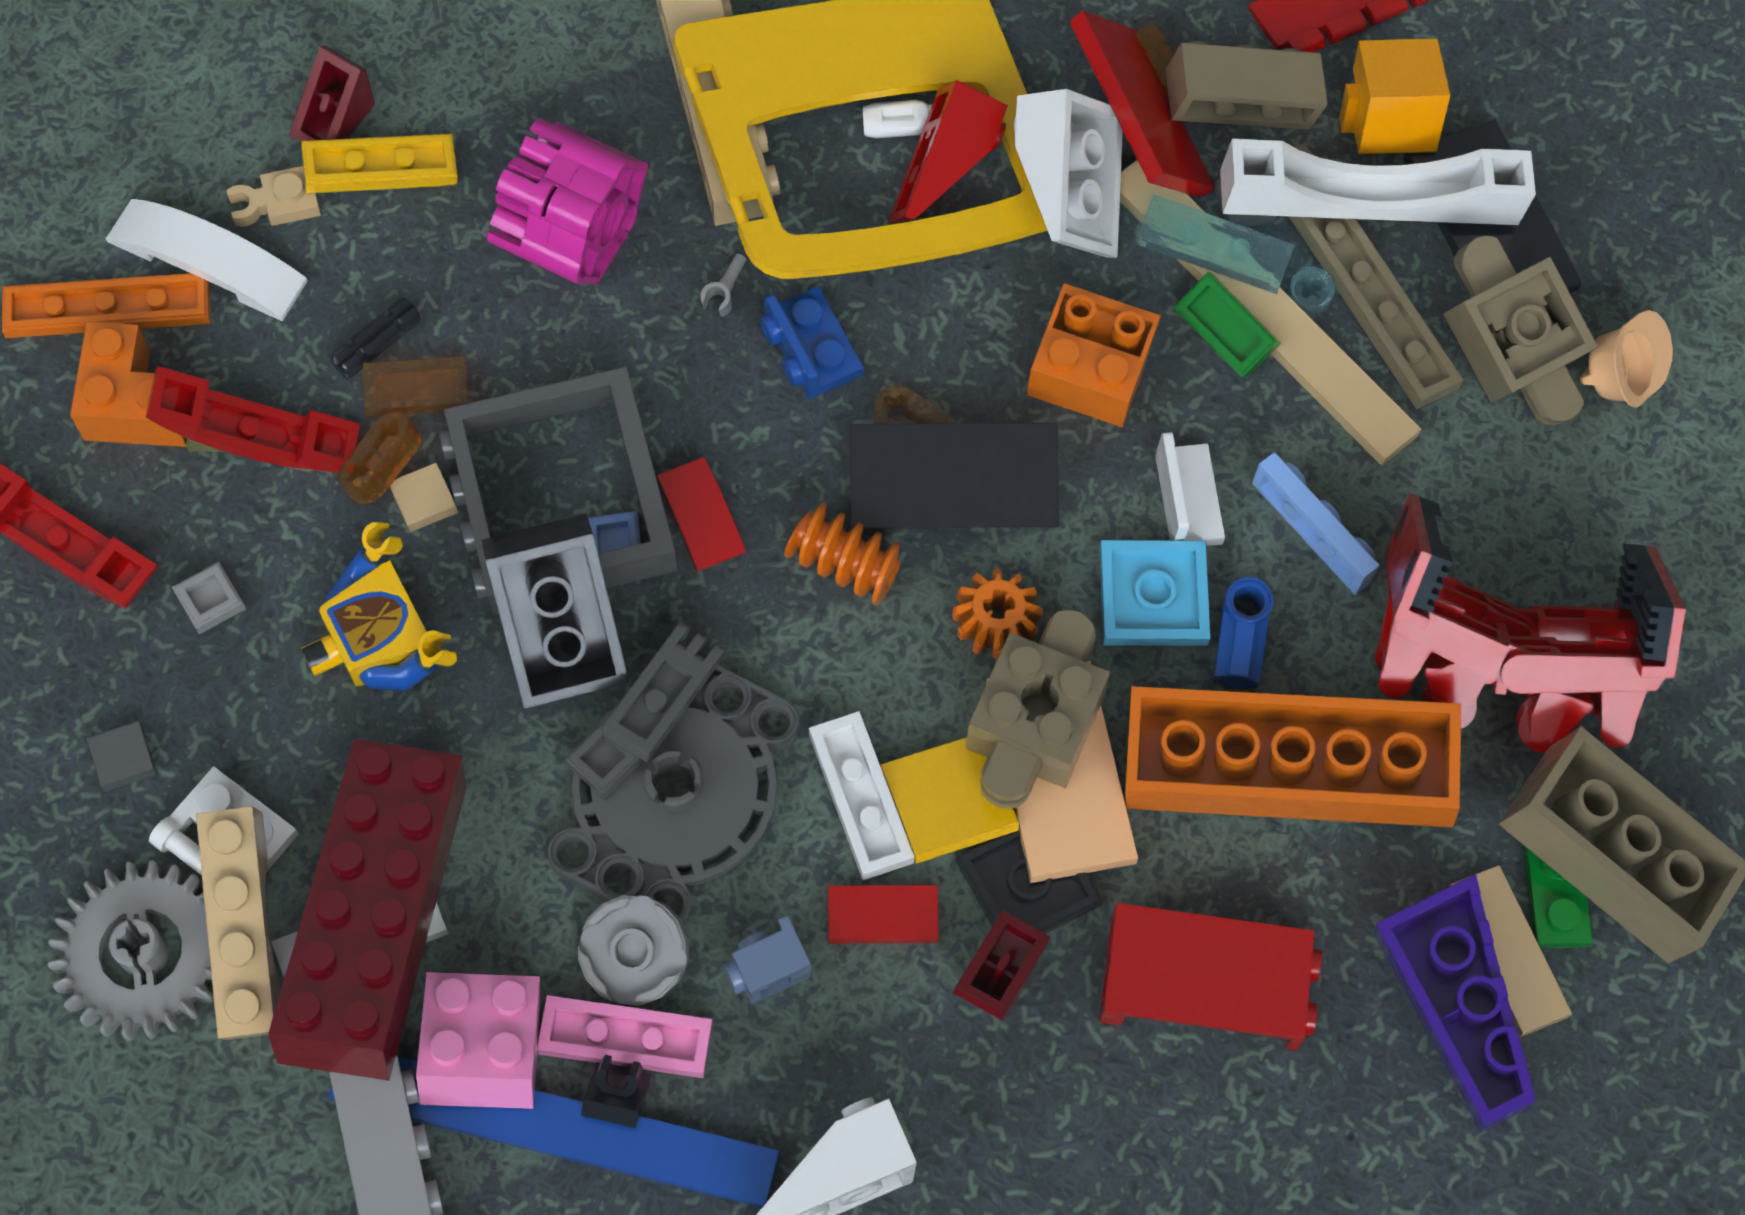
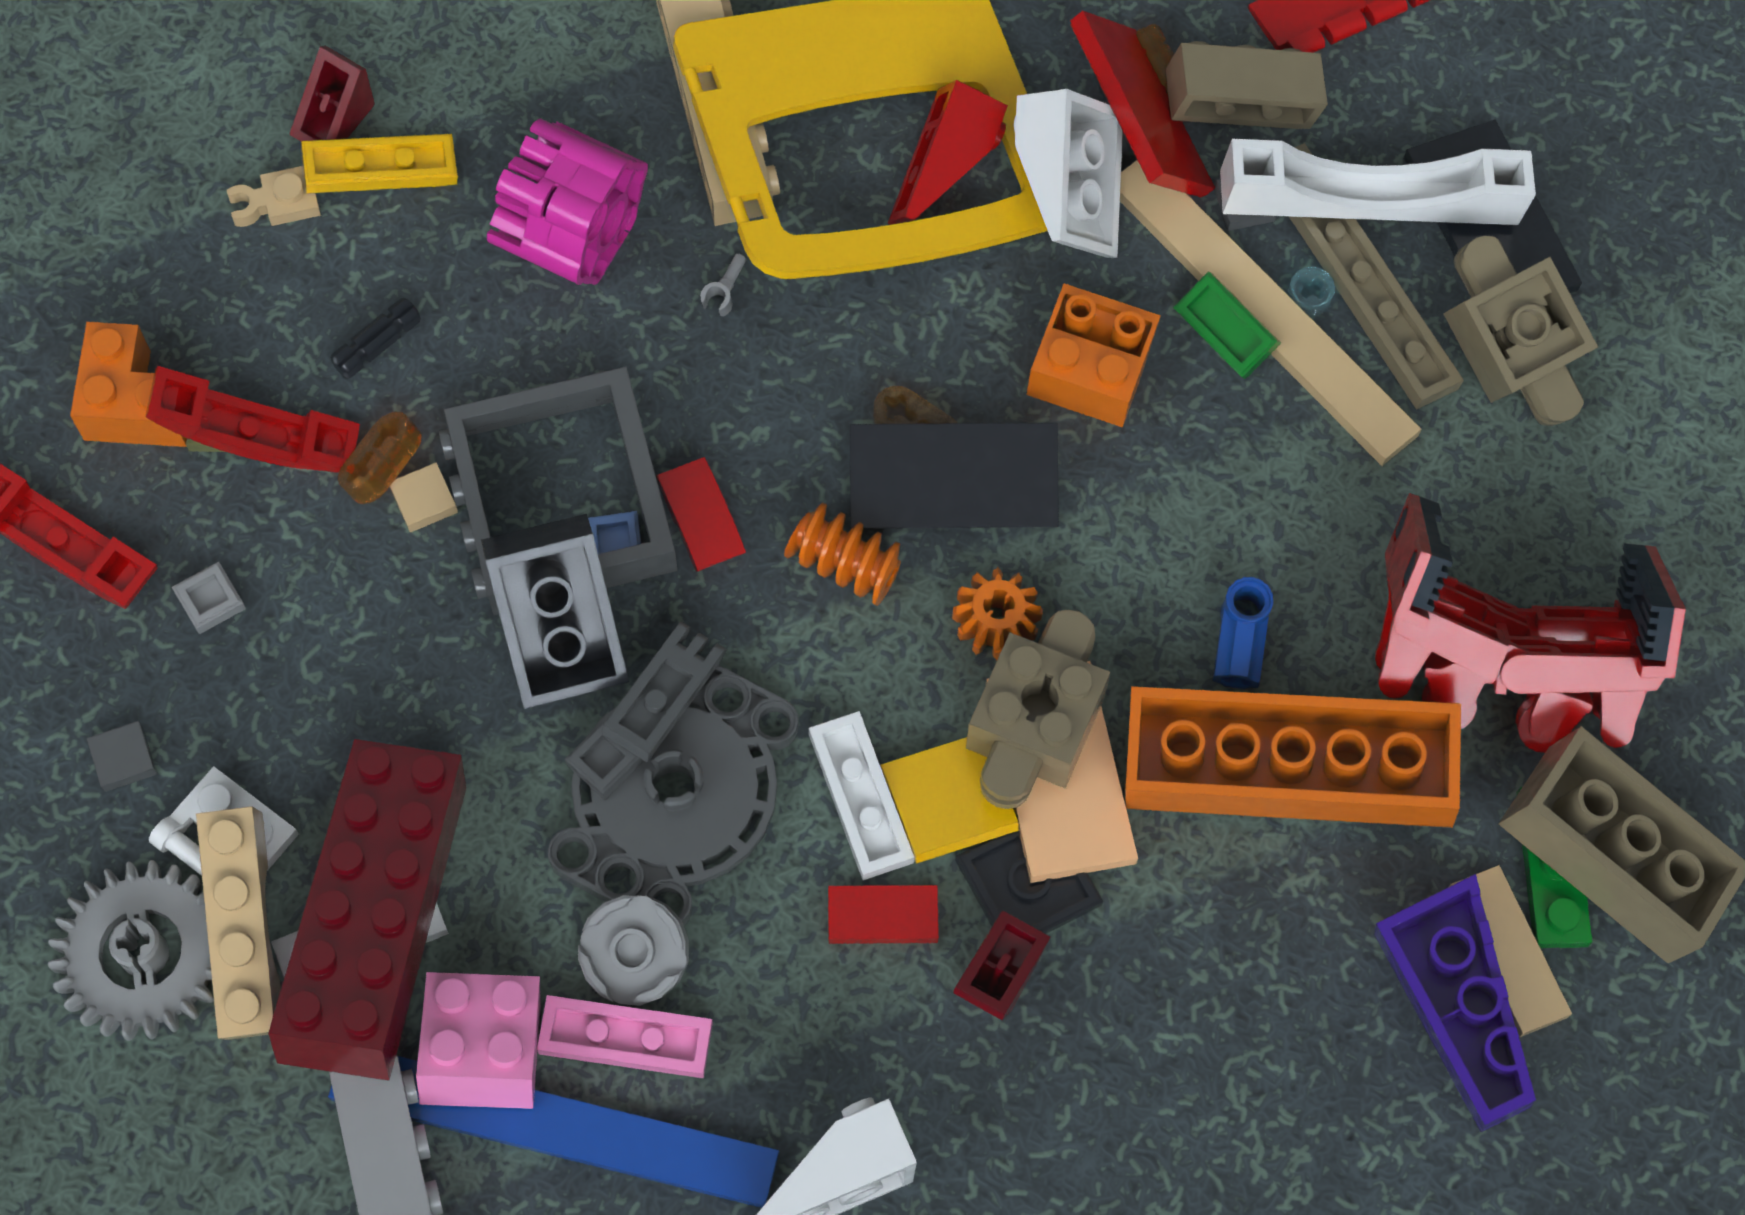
(139, 301): orange tile -> none
(209, 253): white slope -> none
(375, 623): torso -> none
(415, 386): clear orange tile -> none
(616, 1093): black tile -> none
(768, 963): sand blue brick -> none
(812, 342): blue bracket -> none
(895, 118): white piece -> none
(1154, 593): medium azure plate -> none
(1189, 492): white panel -> none
(1210, 973): red panel -> none
(1215, 244): clear light blue tile -> none
(1316, 523): light blue plate -> none
(1396, 97): light orange plate -> none
(1631, 360): light nougat piece -> none

